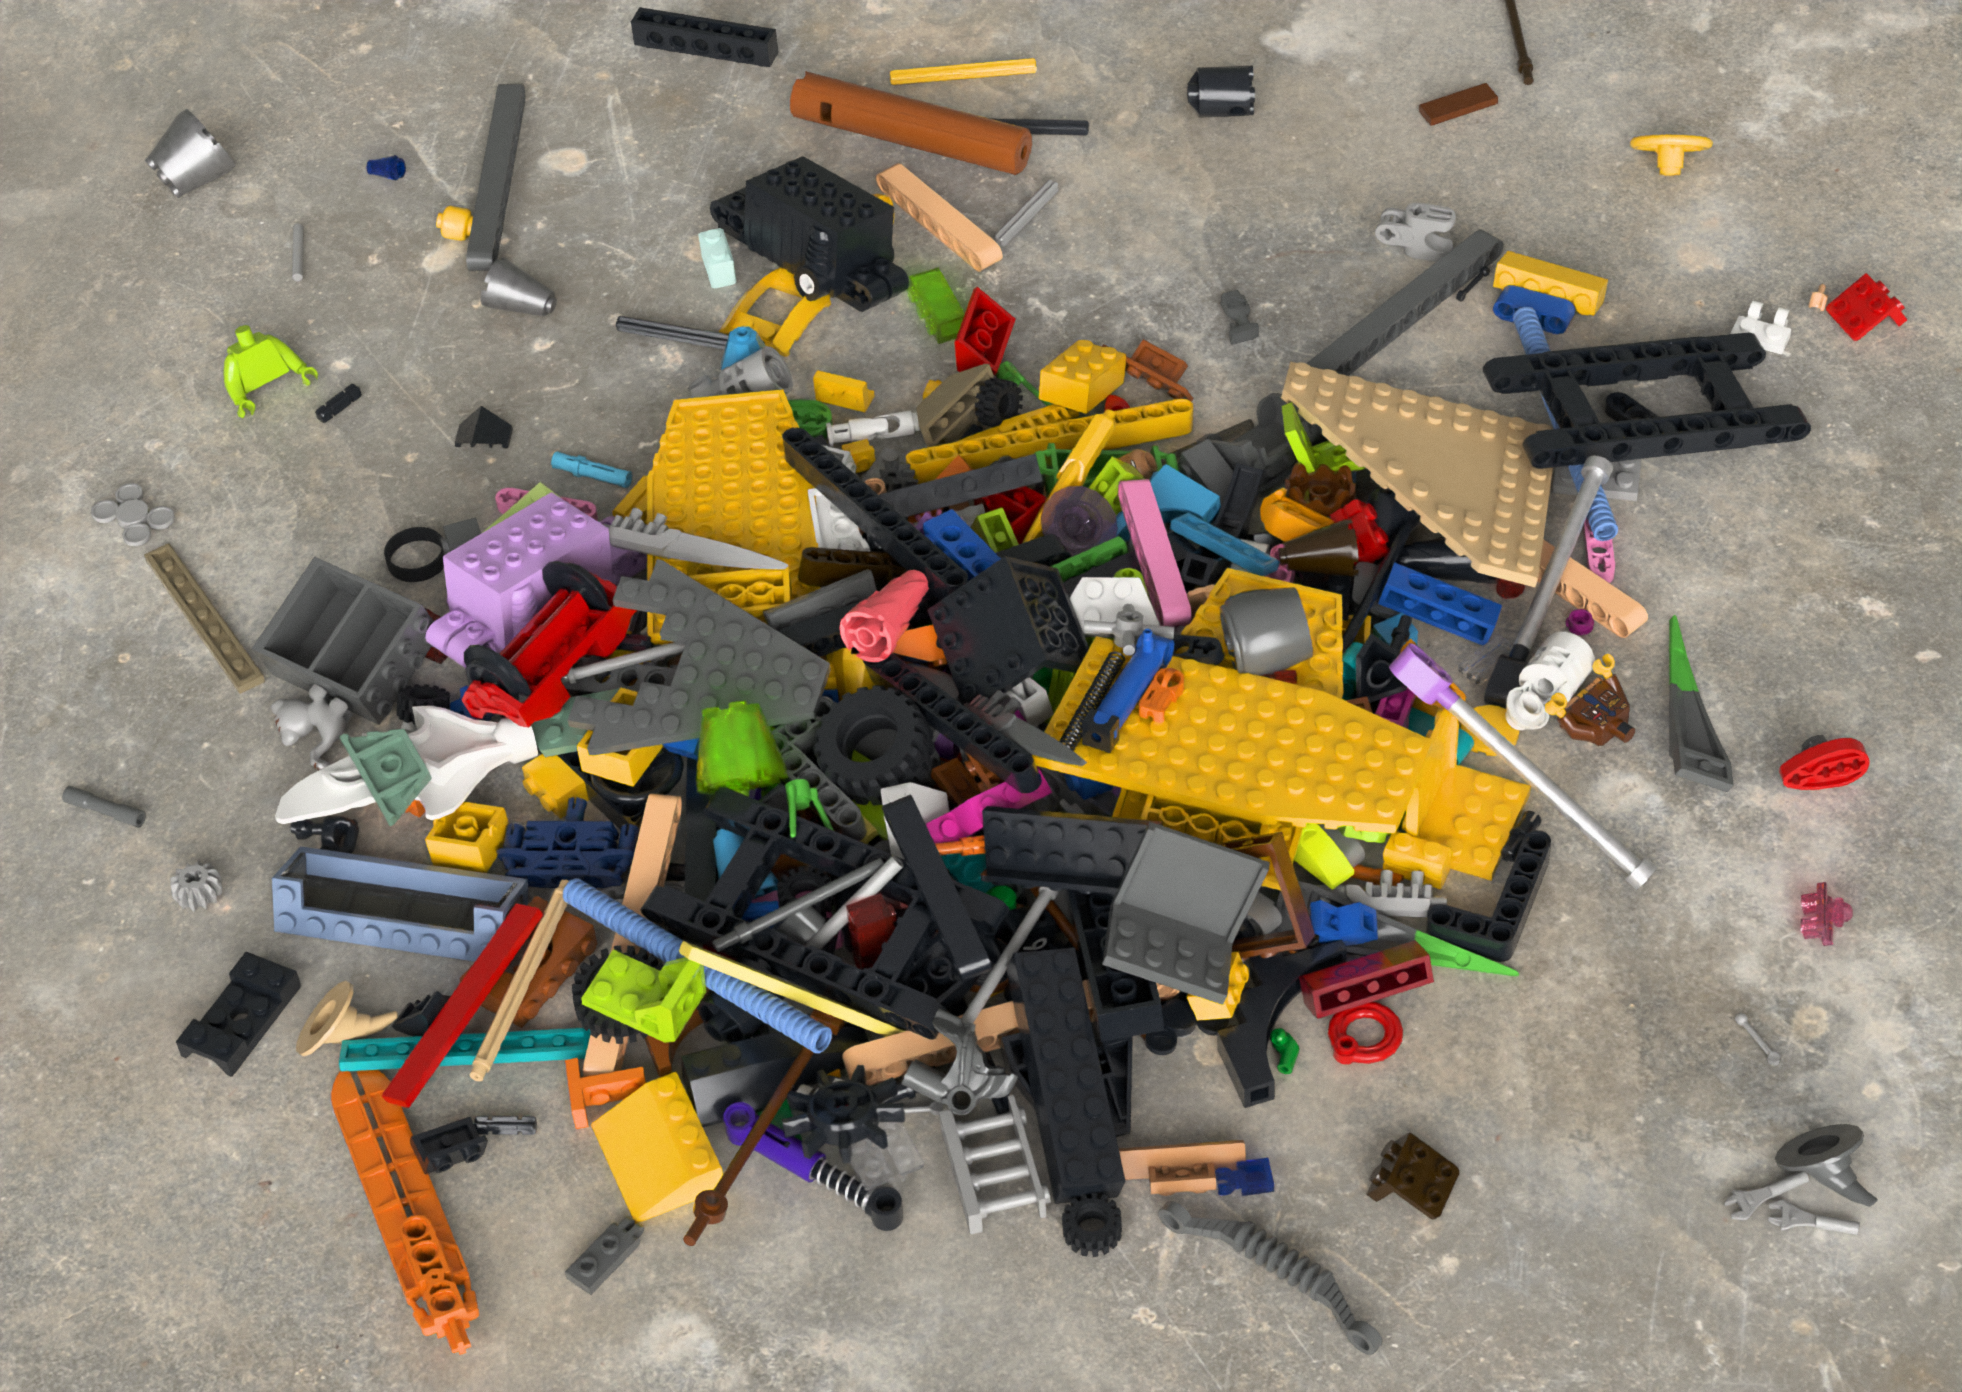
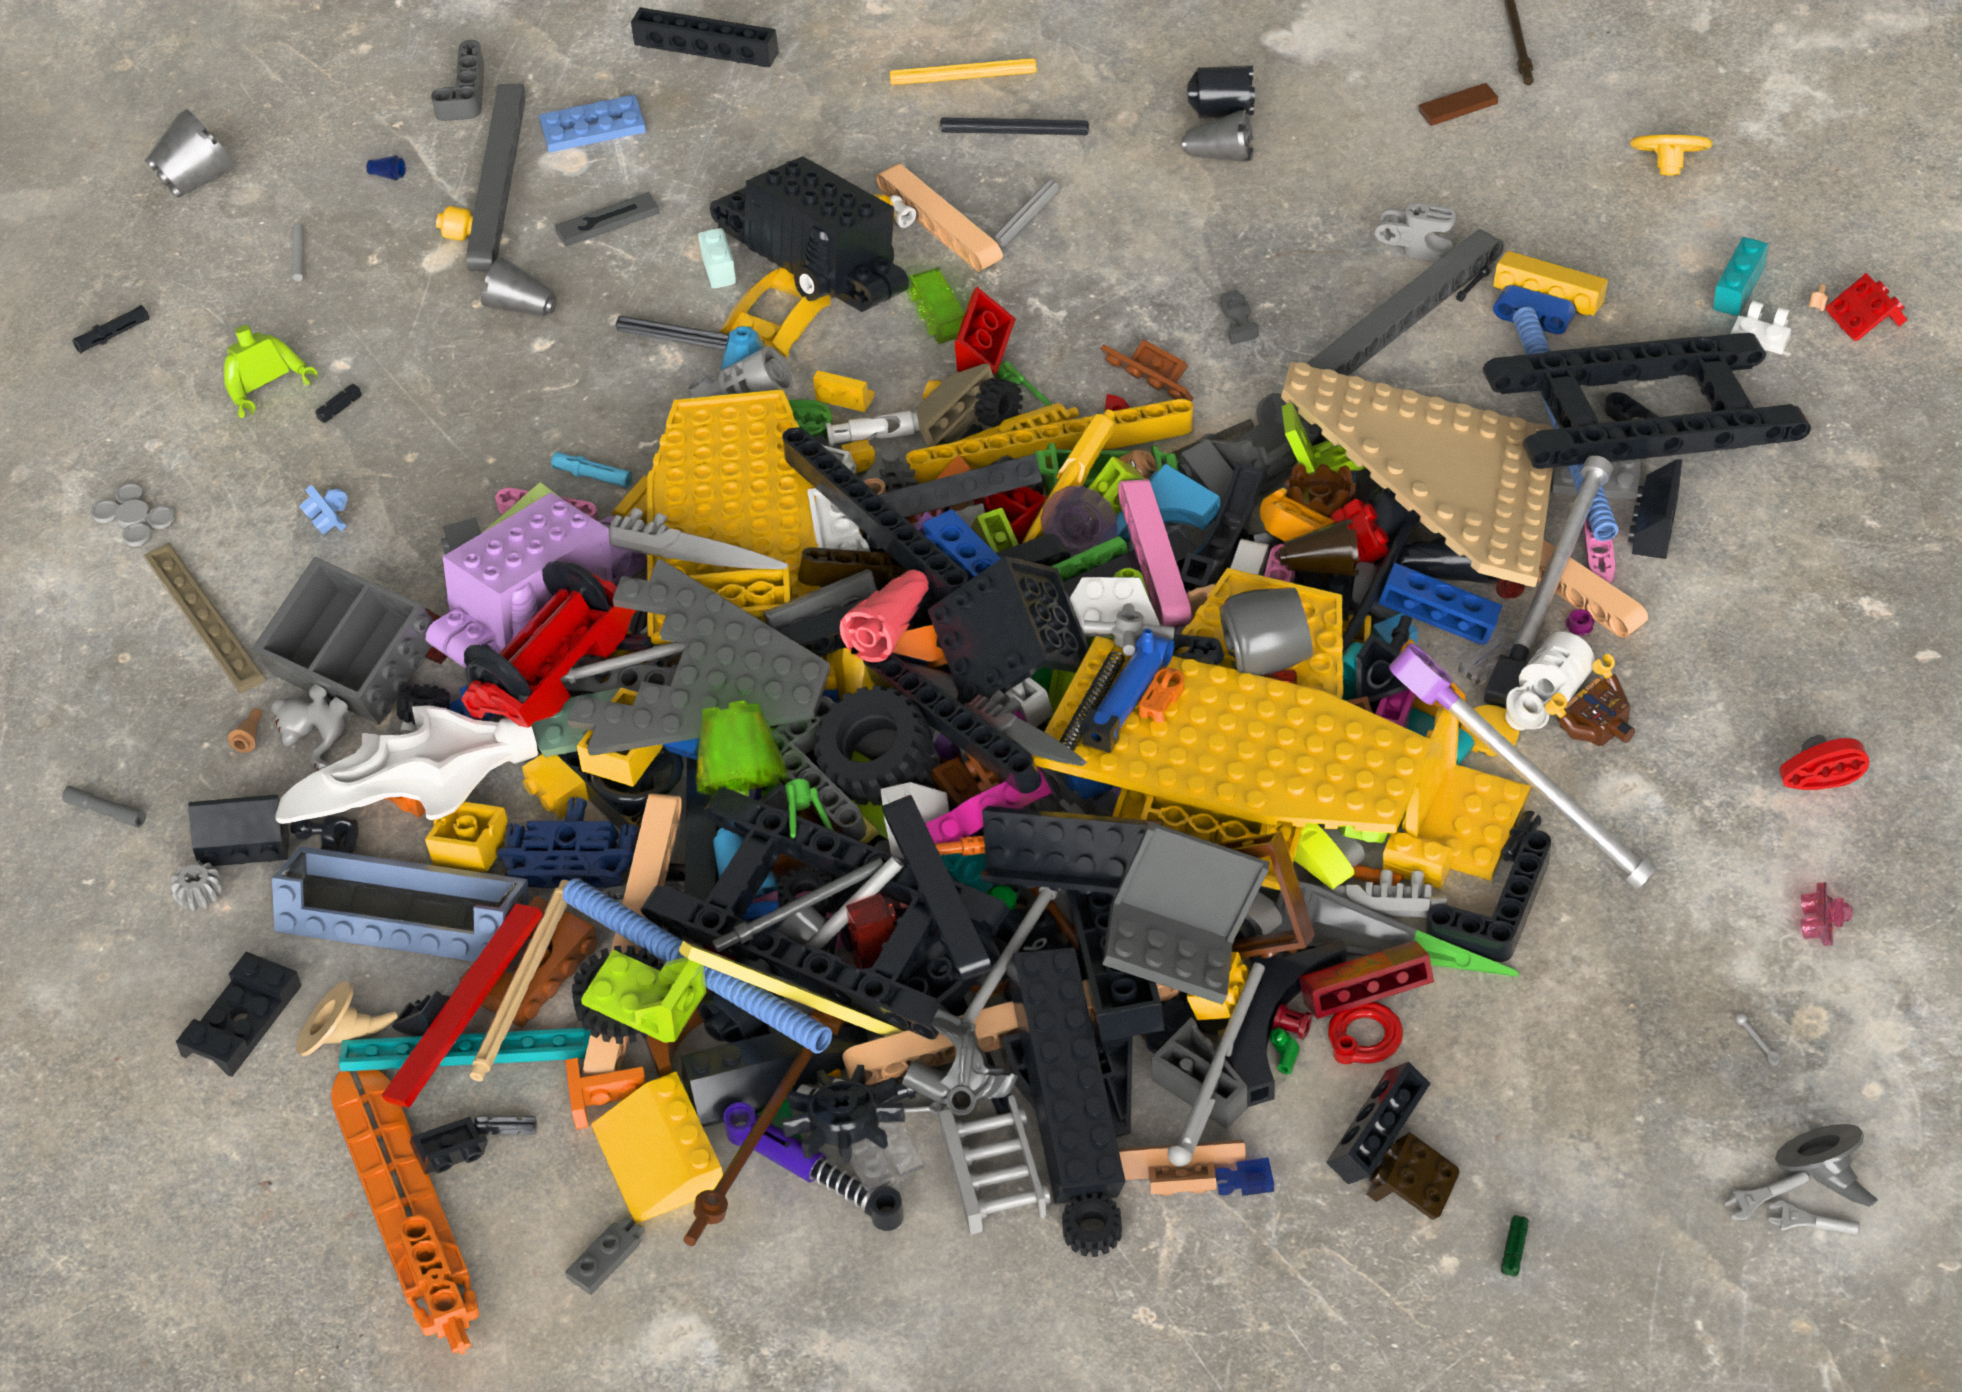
(106, 331): none -> black pin
(238, 831): none -> black slope
(244, 735): none -> medium nougat cone
(333, 501): none -> light blue hips
(389, 769): sand green wing -> none
(407, 536): black tyre -> none
(466, 98): none -> dark grey beam
(484, 428): black slope -> none
(600, 113): none -> medium blue plate
(607, 219): none -> dark grey tile
(901, 211): none -> white bush
(911, 123): dark orange piece -> none
(1082, 376): yellow brick -> none
(1182, 1153): none -> light grey bar
(1183, 1065): none -> dark grey wedge
(1222, 138): none -> flat silver cone
(1224, 544): dark azure tile -> none
(1243, 1235): dark grey piece -> none
(1293, 1021): none -> dark red bush
(1349, 923): blue brick -> none
(1378, 1123): none -> black brick
(1514, 1245): none -> dark green axle
(1656, 511): none -> black slope
(1692, 738): dark grey plate -> none
(1740, 276): none -> teal brick

